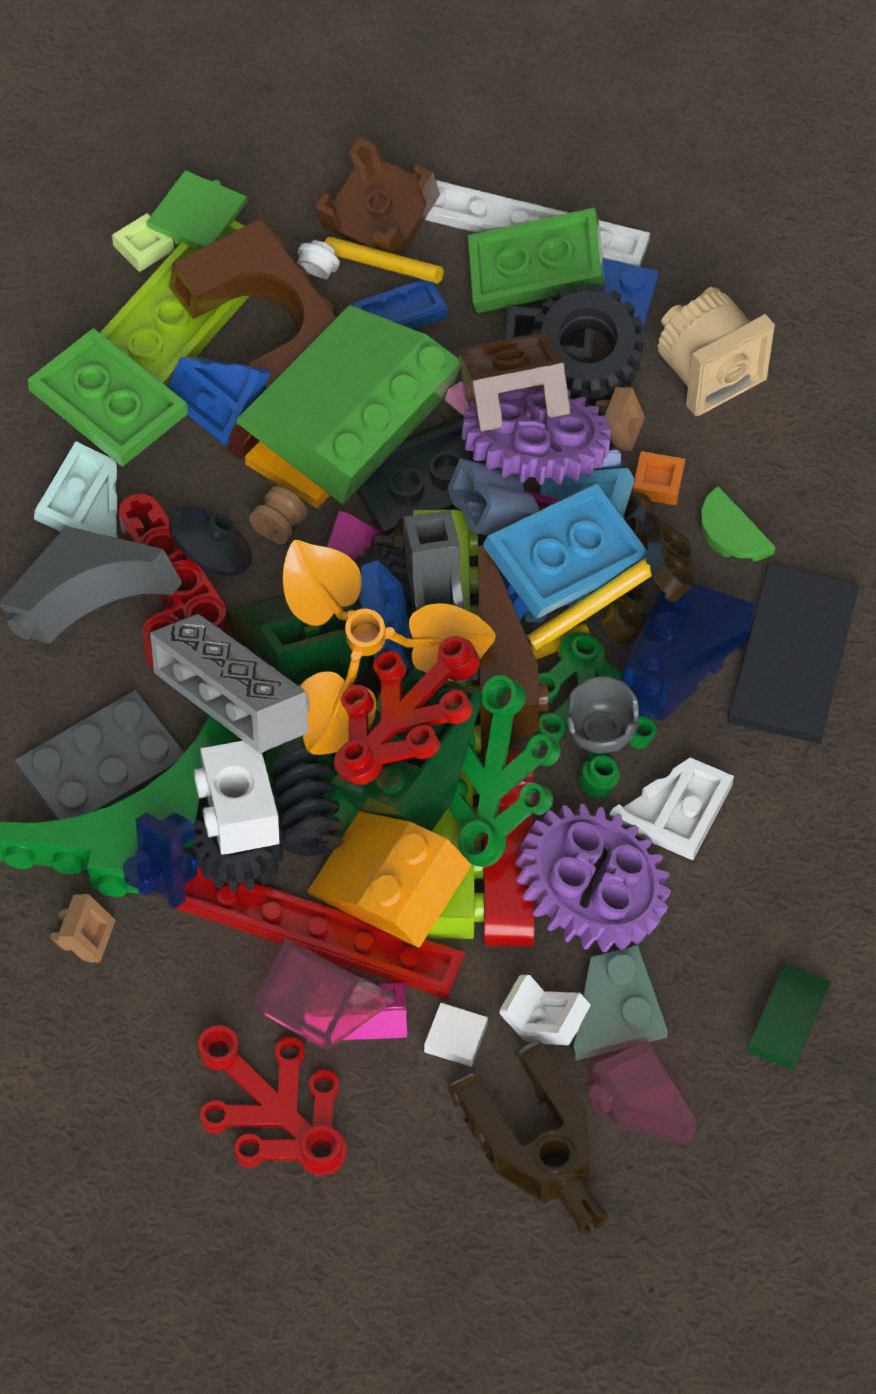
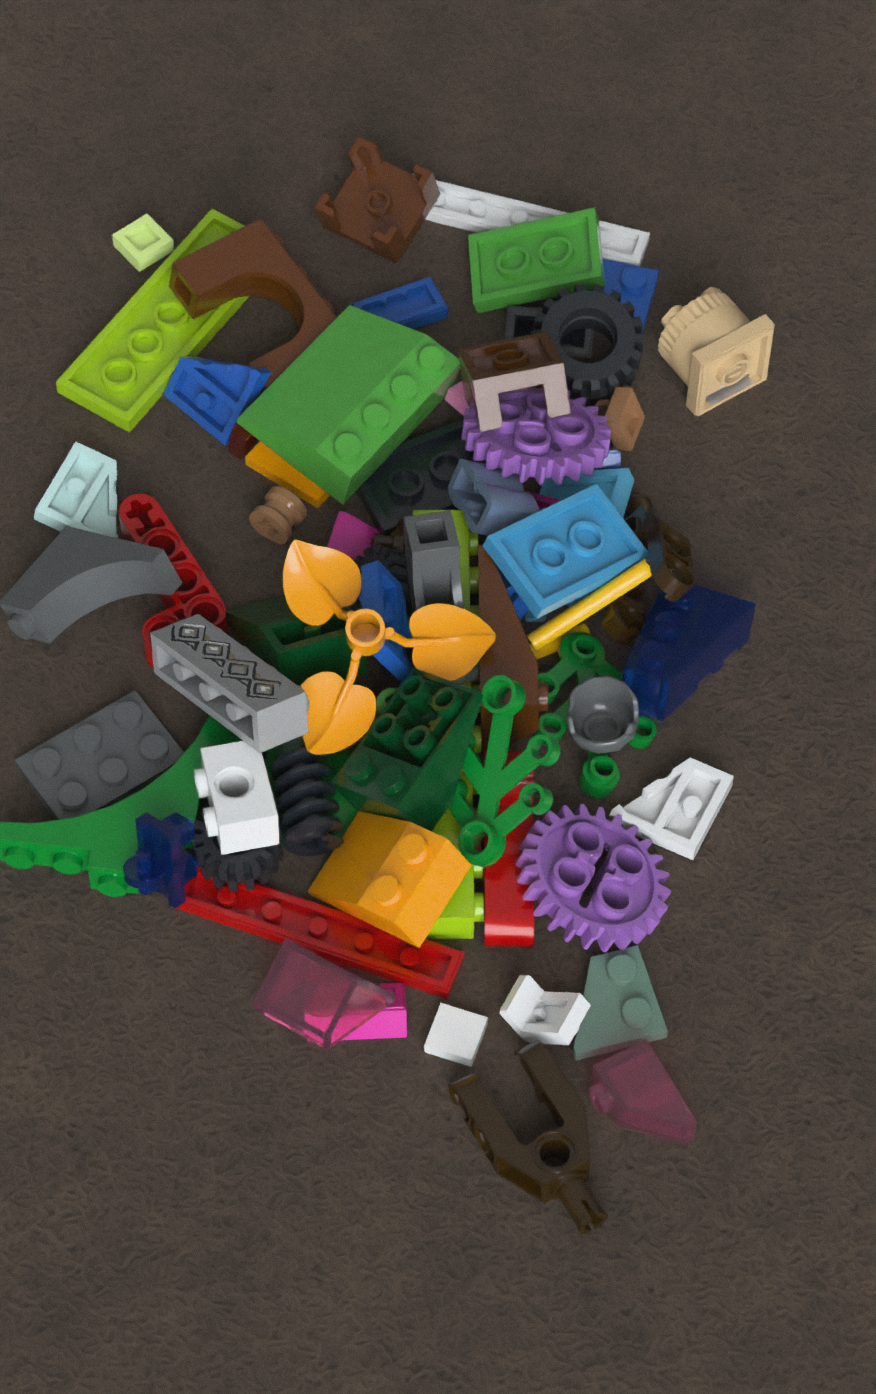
(84, 928): medium nougat tile -> none
(107, 397): bright green plate -> none
(196, 211): bright green piece -> none
(210, 541): black dish -> none
(275, 1108): red plant -> none
(318, 259): white plate -> none
(365, 753): red plant -> none
(386, 260): yellow bar -> none
(659, 477): orange plate -> none
(730, 530): bright green tile -> none
(789, 1017): dark green slope -> none
(794, 654): black tile -> none

